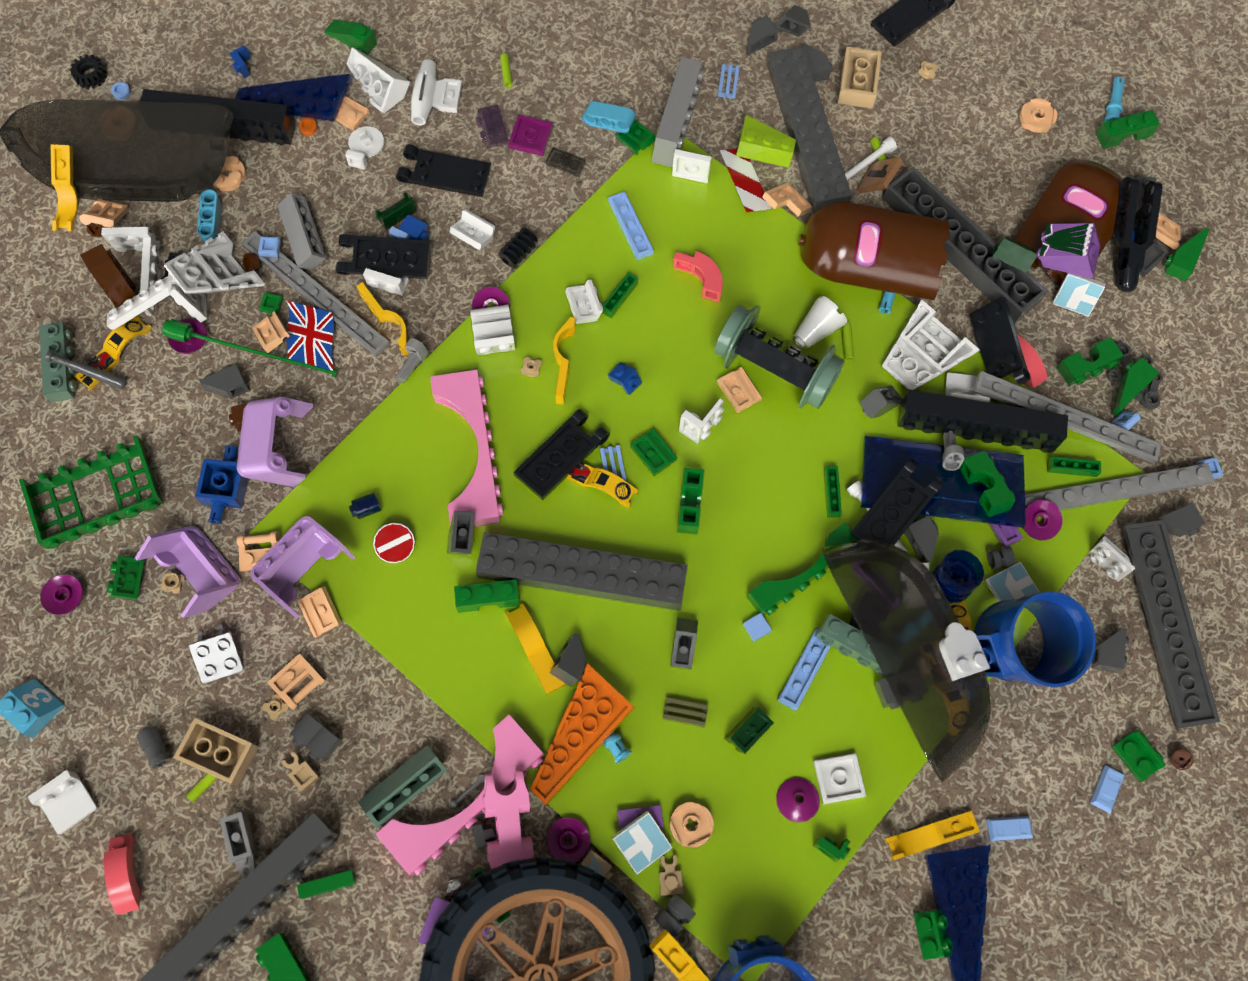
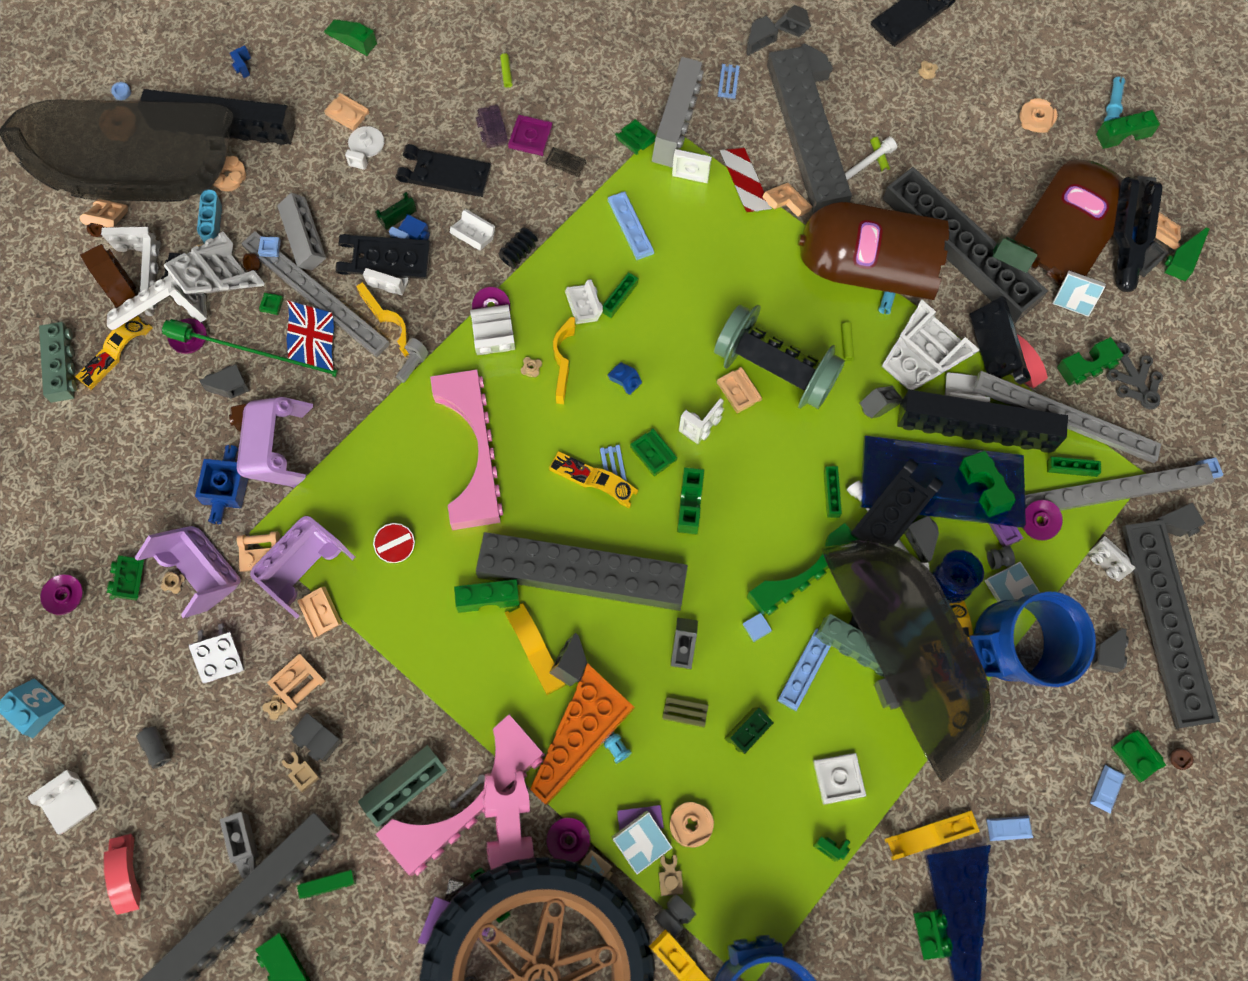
(63, 182): yellow piece -> none
(84, 469): green window -> none
(85, 64): black tyre -> none
(95, 373): dark grey piece -> none
(200, 787): lime piece -> none
(216, 752): tan brick -> none
(270, 332): light nougat plate -> none
(307, 98): clear blue wing -> none
(308, 126): orange tile -> none
(365, 506): brick -> none
(381, 82): white wedge -> none
(430, 92): white plate -> none
(461, 533): dark grey slope -> none
(481, 836): dark grey tile -> none
(559, 455): black hinge -> none
(609, 116): medium azure beam -> none
(705, 270): coral arch -> none
(765, 143): lime wedge -> none
(790, 808): magenta dish -> none
(819, 322): white cone -> none
(859, 77): tan brick -> none
(879, 175): medium nougat tile -> none
(953, 454): light grey piece -> none
(962, 652): white plate -> none
(1070, 248): medium lavender slope -> none
(1126, 419): light blue tile -> none
(1133, 382): green slope -> none

